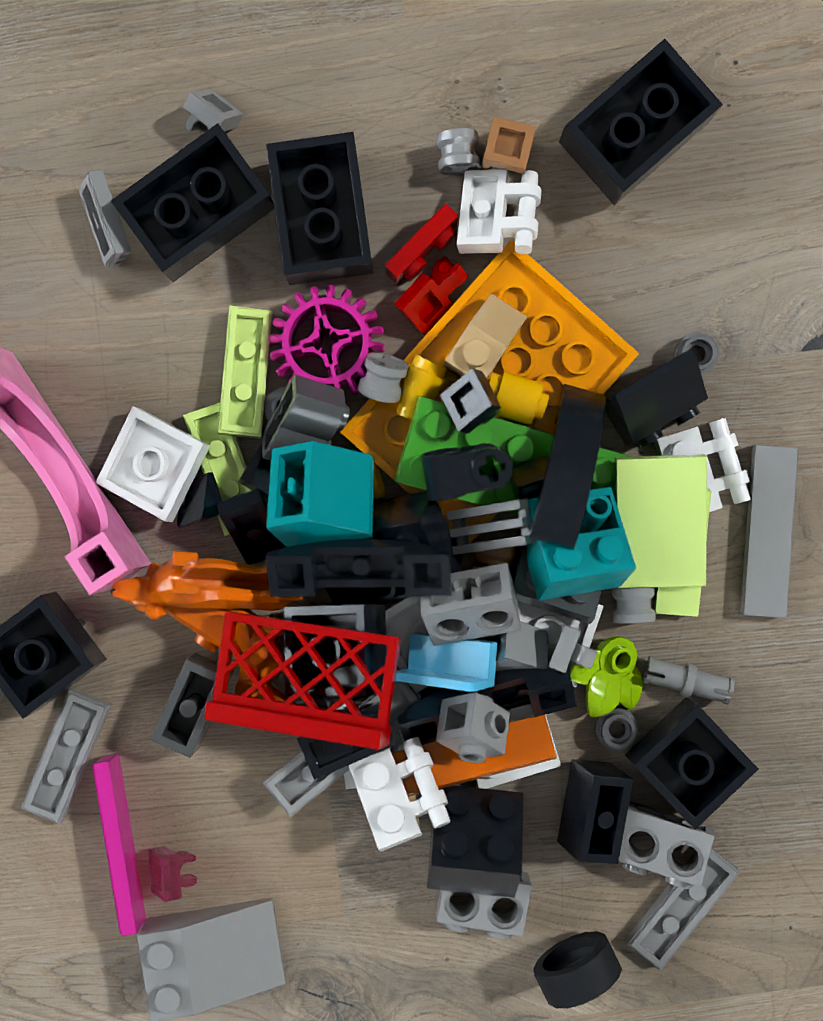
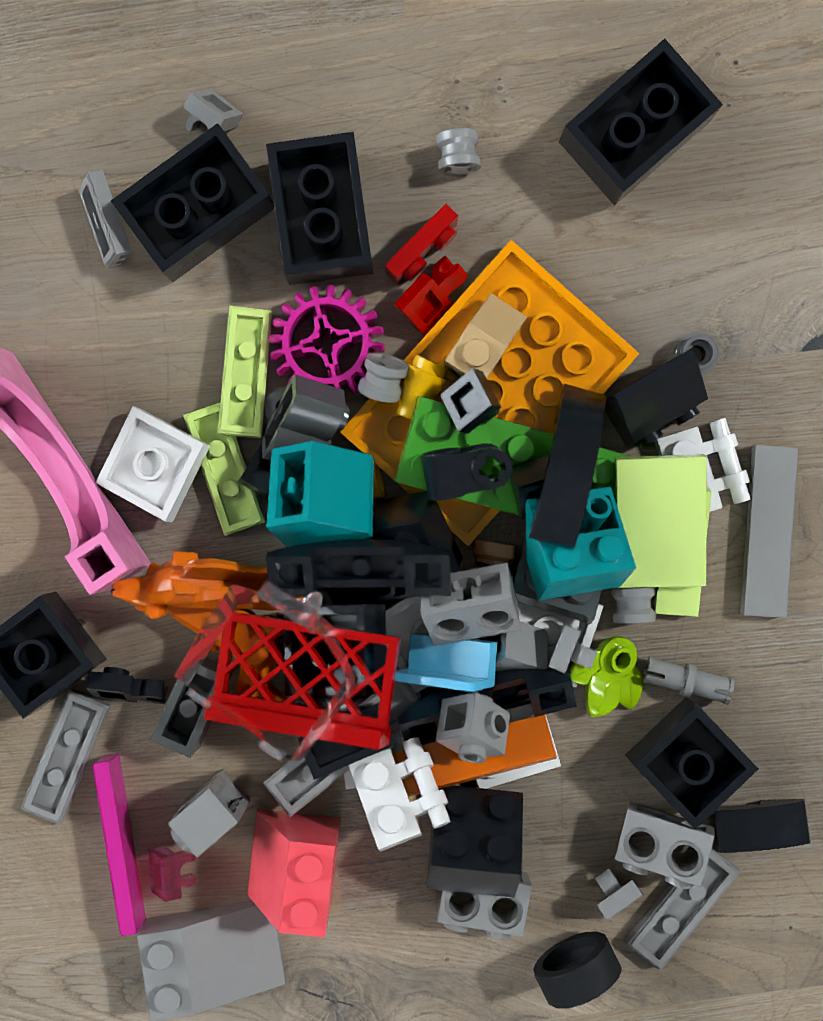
(120, 686): none -> black plate
(199, 501): black slope -> none
(208, 814): none -> light grey brick
(247, 524): black plate -> none
(294, 870): none -> coral slope
(304, 613): none -> clear piece
(462, 531): light grey tile -> none
(484, 209): white plate -> none
(508, 145): medium nougat panel -> none
(519, 397): yellow brick -> none
(595, 811): black brick -> none
(617, 896): none -> light grey tile
(625, 738): flat silver plate -> none
(762, 826): none -> black slope

